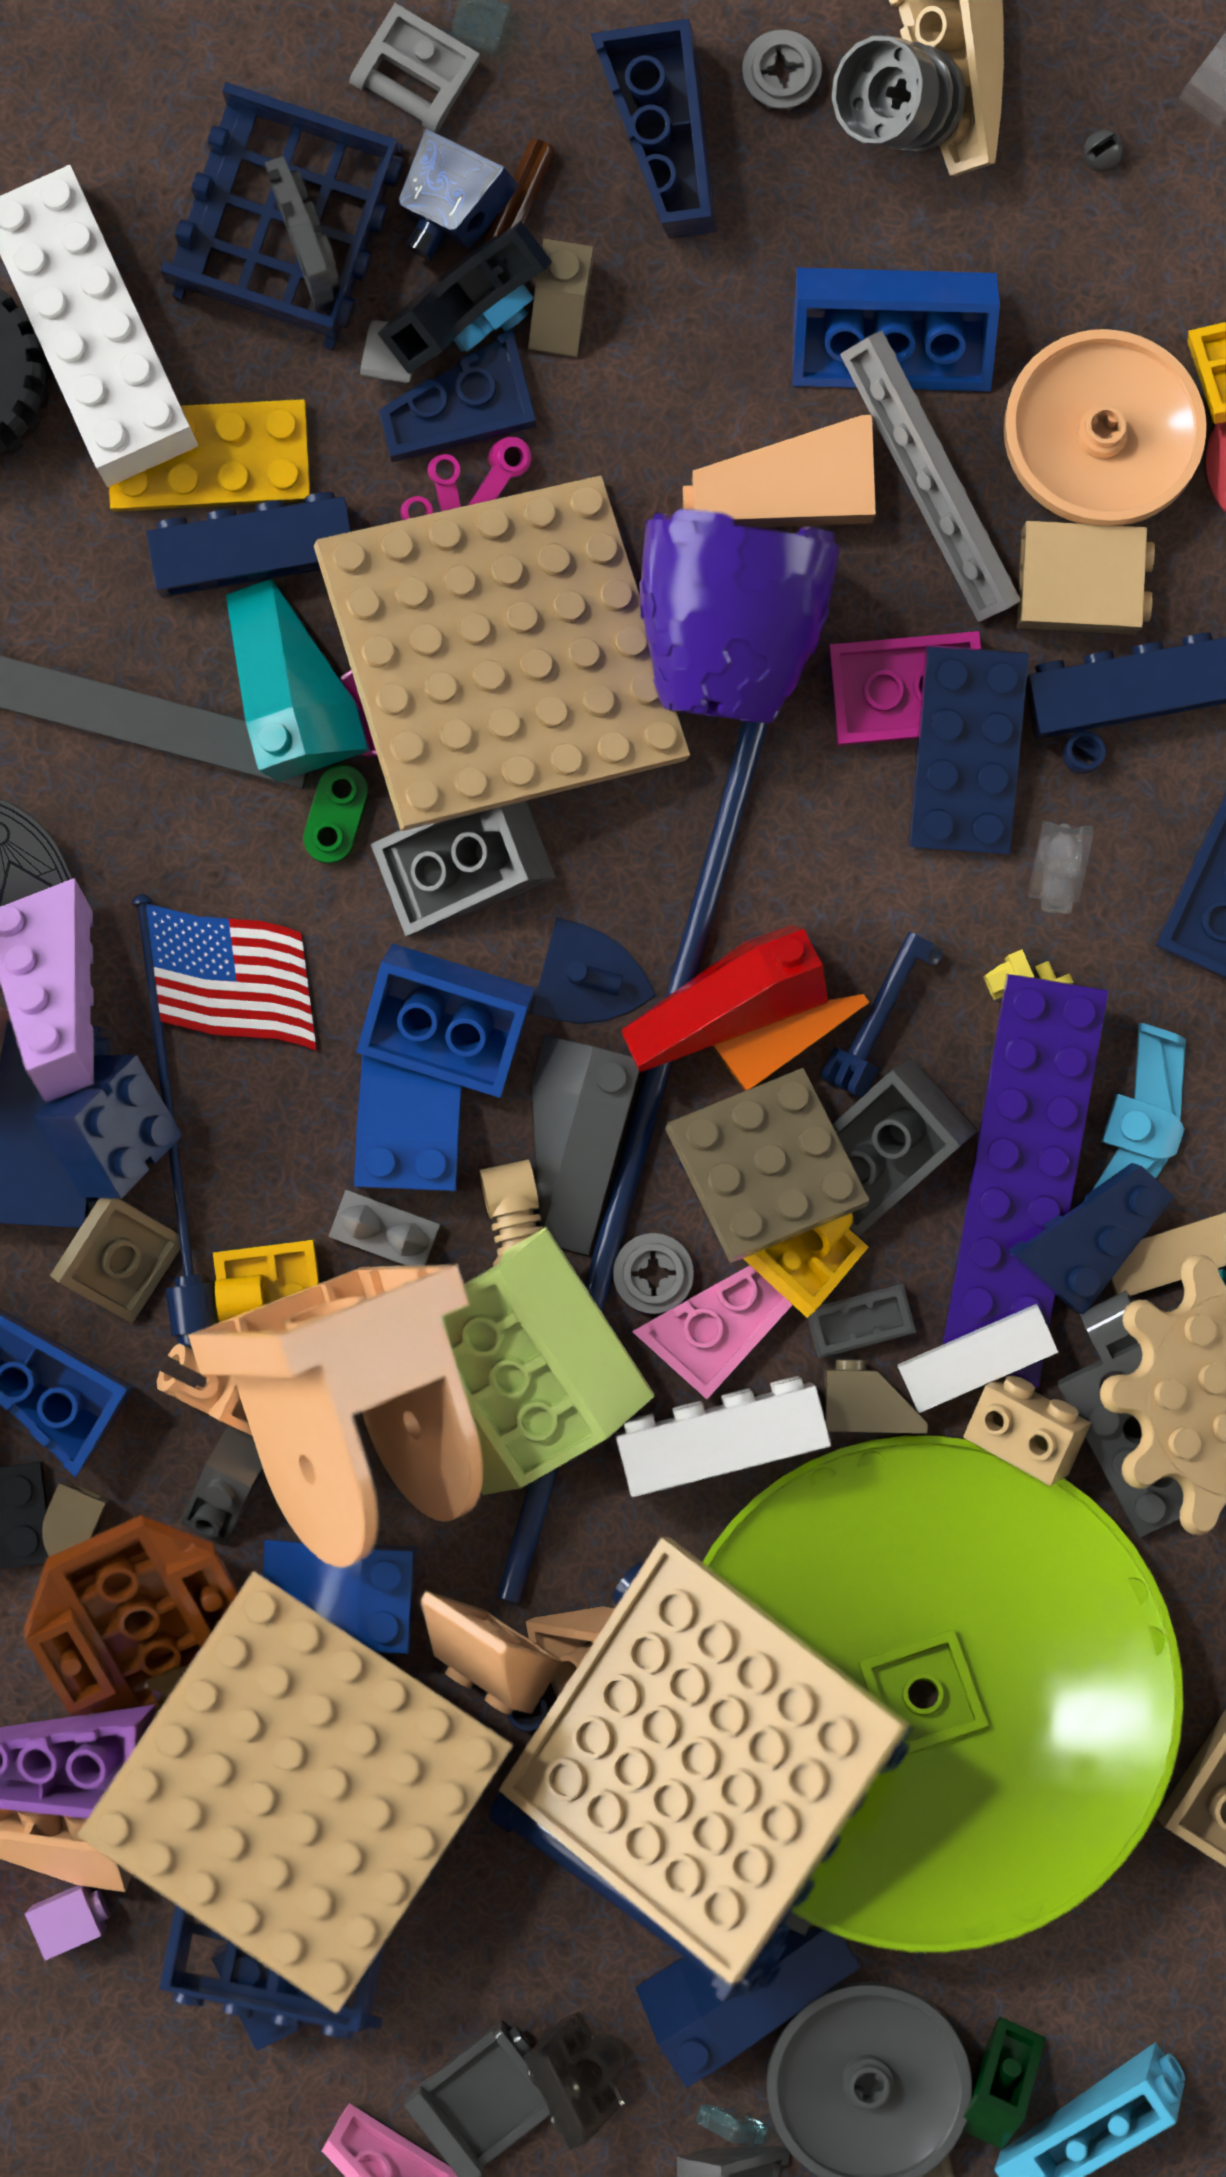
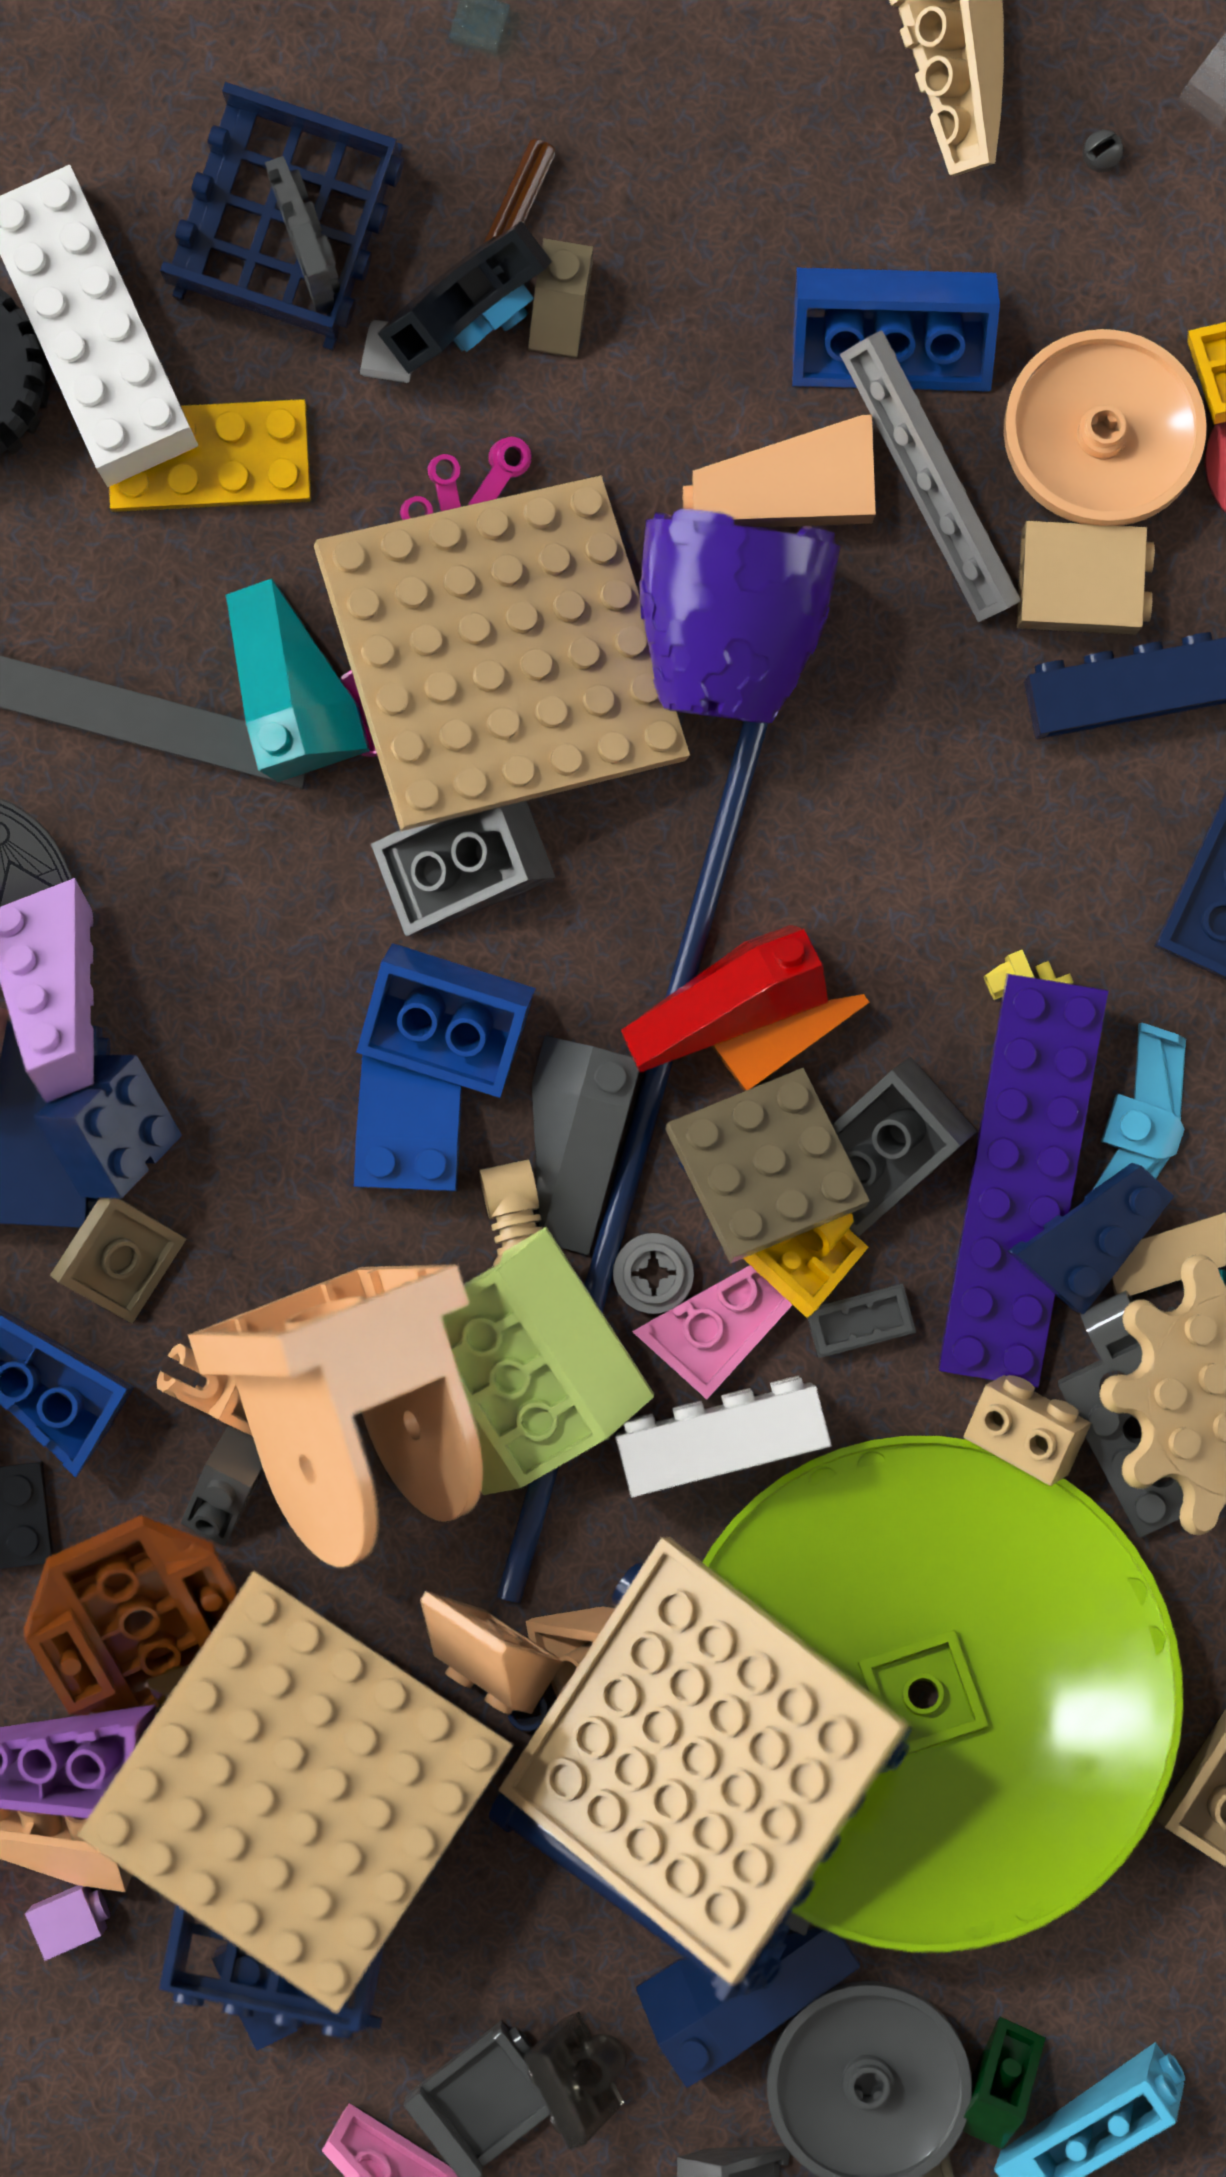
(72, 1517): dark tan brick -> none
(219, 982): flag -> none
(245, 546): dark blue brick -> none
(262, 1275): yellow plate -> none
(336, 814): green plate -> none
(363, 1599): blue slope -> none
(384, 1230): light grey tile -> none
(422, 53): light grey plate -> none
(452, 194): torso -> none
(462, 406): dark blue wing -> none
(588, 977): dark blue shield -> none
(661, 105): dark blue wedge -> none
(734, 2130): clear light blue tile -> none
(797, 53): light grey gear -> none
(851, 1070): dark blue hinge -> none
(865, 1402): dark tan slope -> none
(881, 686): dark pink plate -> none
(898, 93): dark grey wheel -> none
(968, 749): dark blue plate -> none
(977, 1358): white tile -> none
(1060, 866): clear hips -> none
(1086, 745): dark blue hinge -> none

